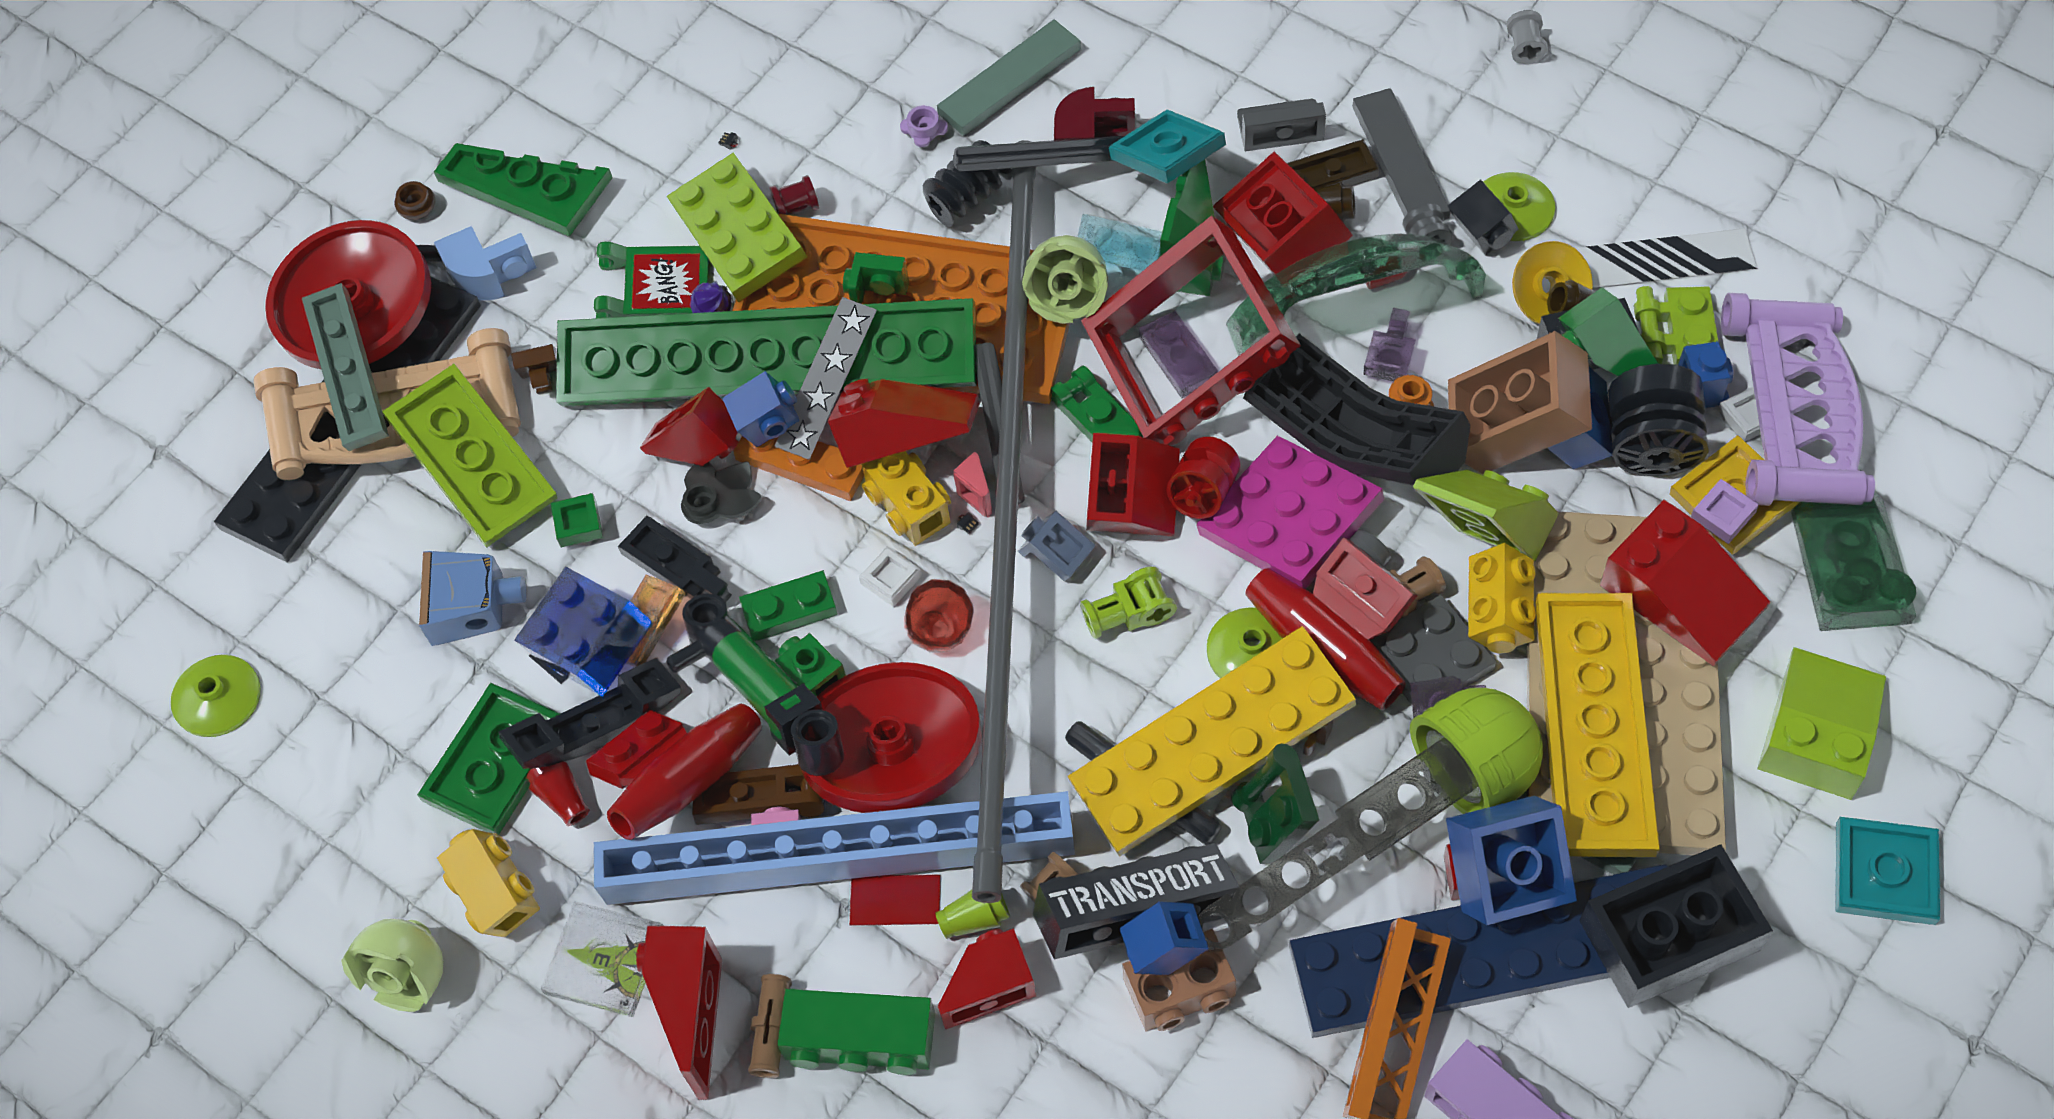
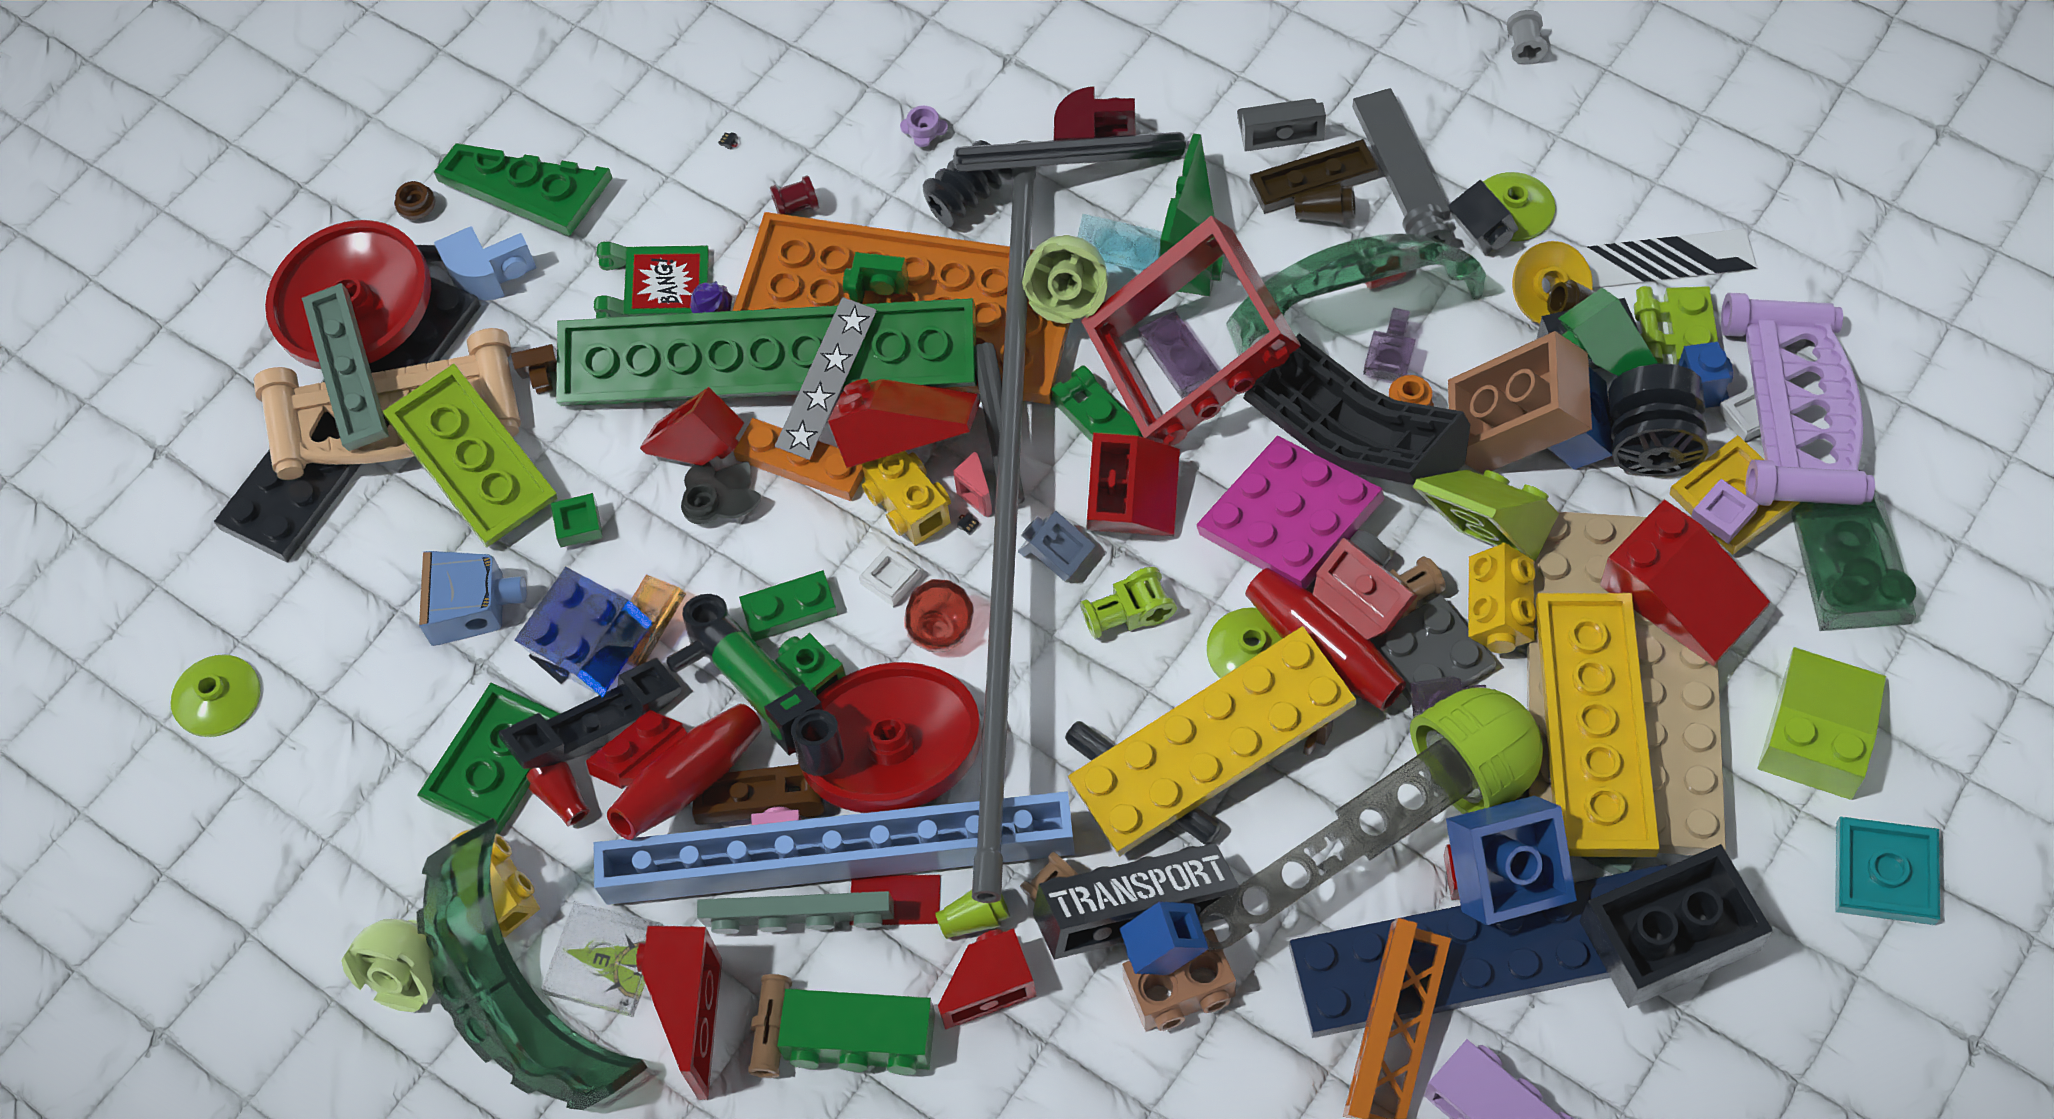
(488, 993): none -> clear green windscreen
(673, 560): black hinge -> none
(736, 227): lime plate -> none
(762, 408): blue brick -> none
(815, 910): none -> sand green plate
(1008, 77): sand green tile -> none
(1167, 146): teal tile -> none
(1203, 477): red wheel -> none
(1280, 215): red slope -> none
(1286, 815): dark green plate -> none

